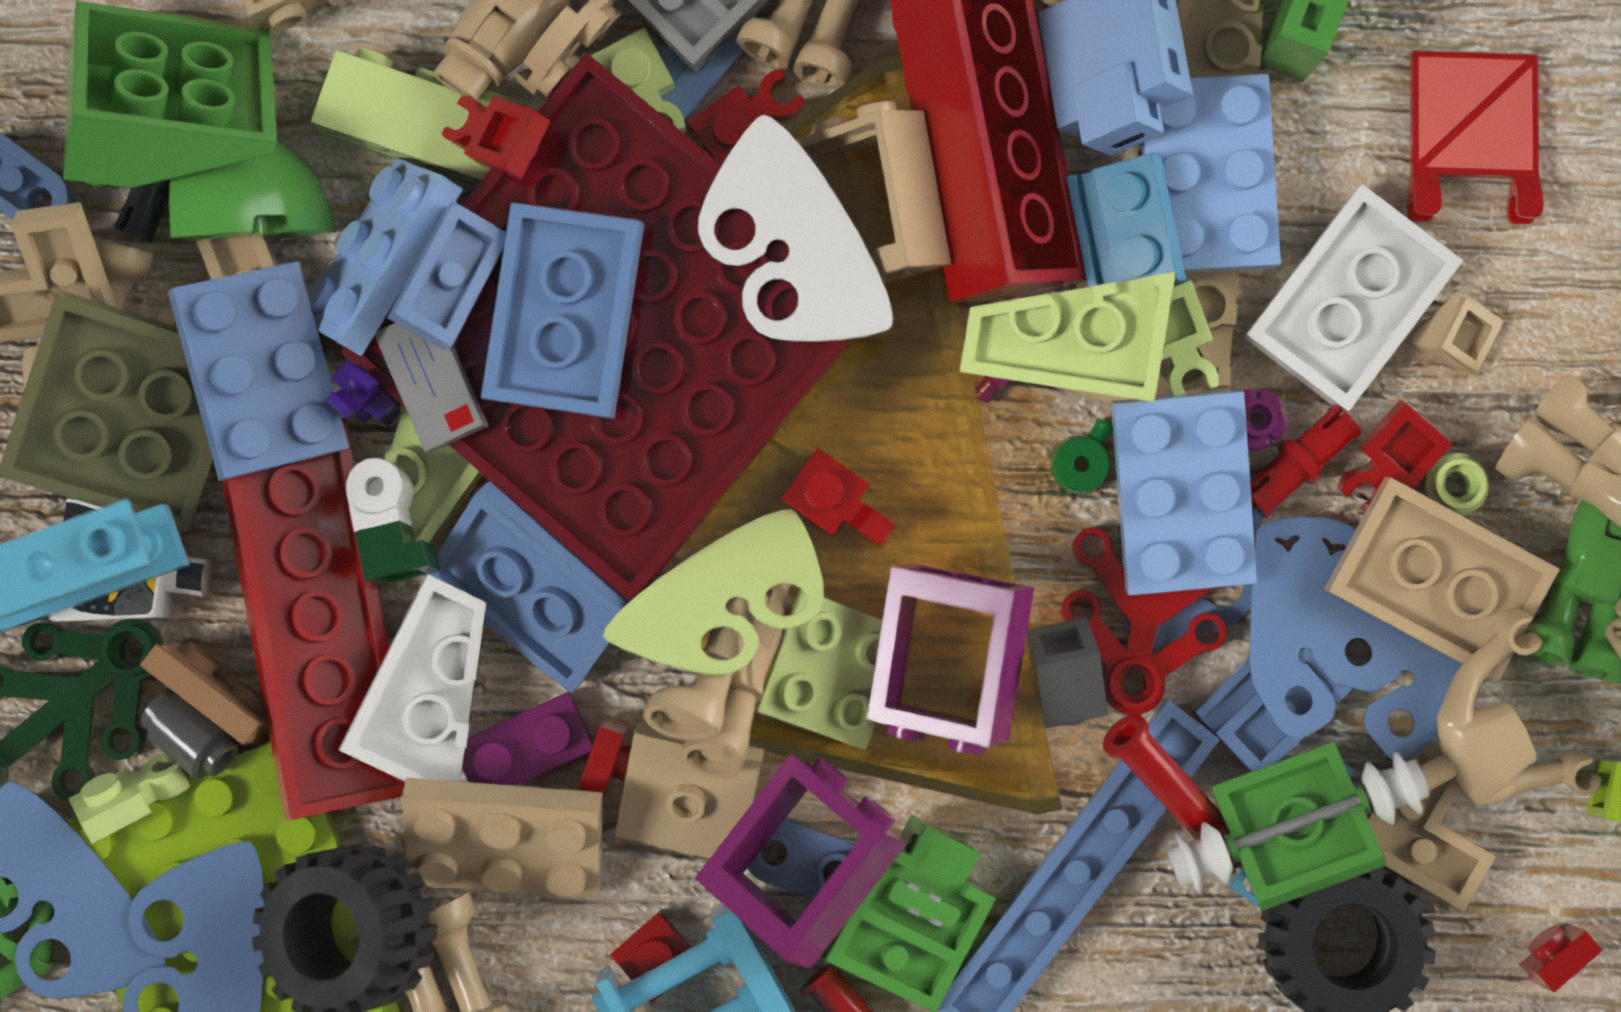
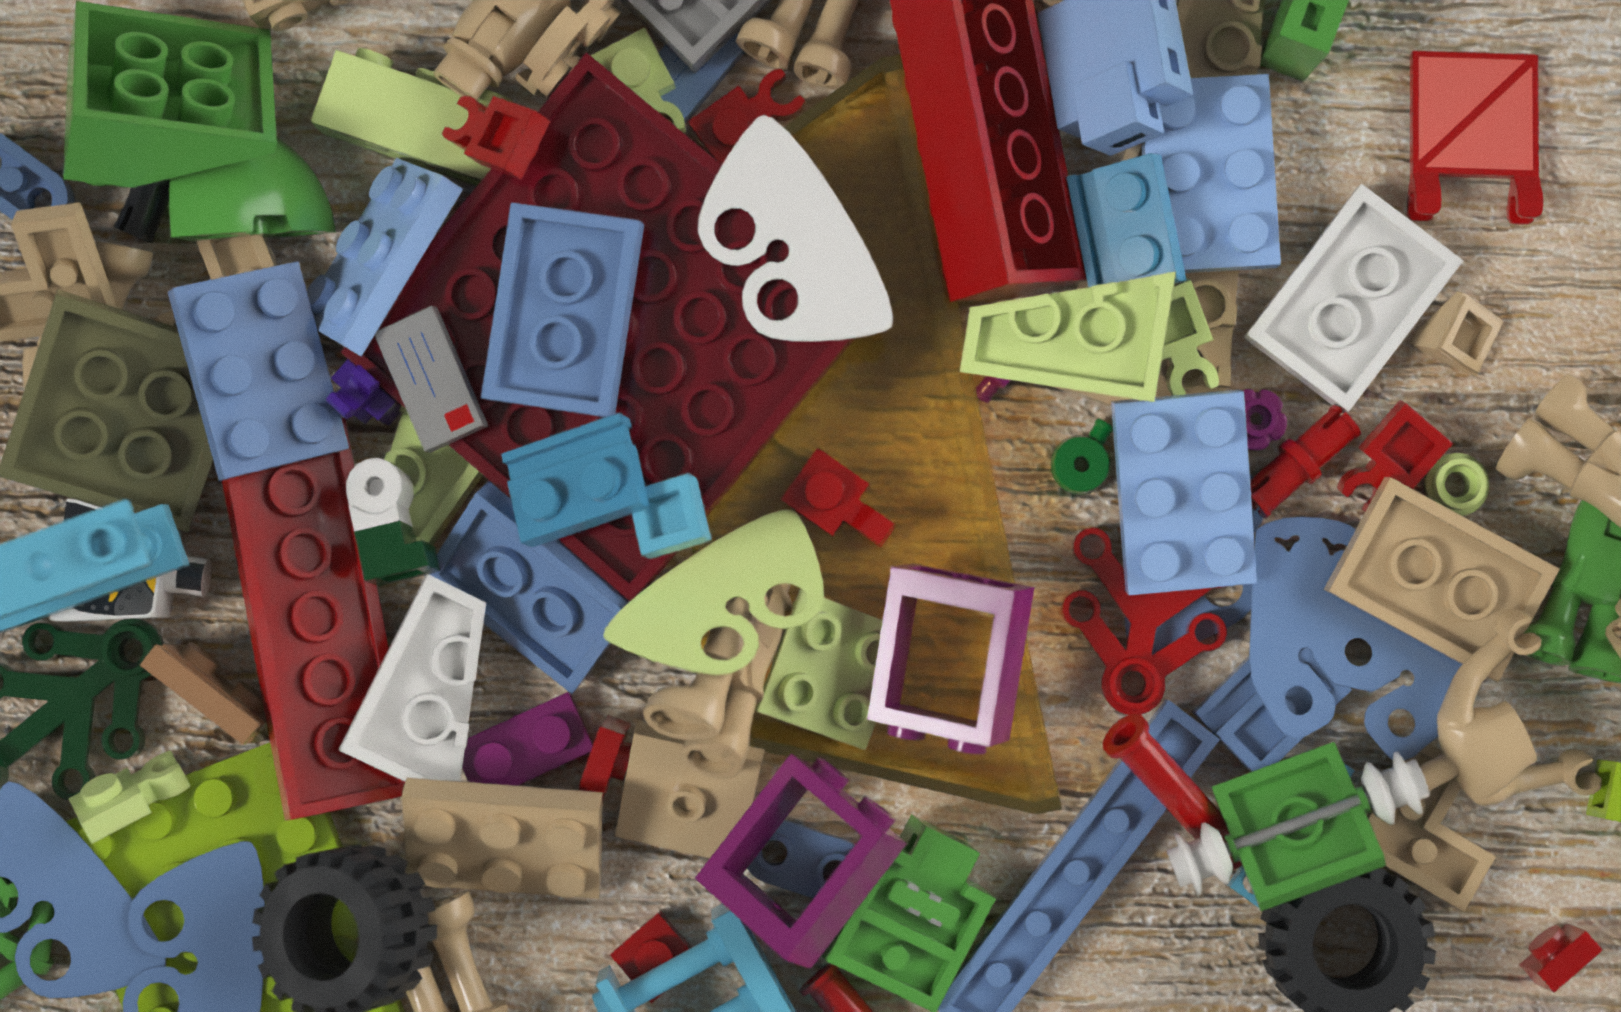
(188, 736): dark grey brick -> none
(448, 276): medium blue plate -> none
(575, 480): none -> dark azure plate
(674, 517): none -> medium azure plate
(908, 180): tan window -> none
(1067, 672): dark grey brick -> none

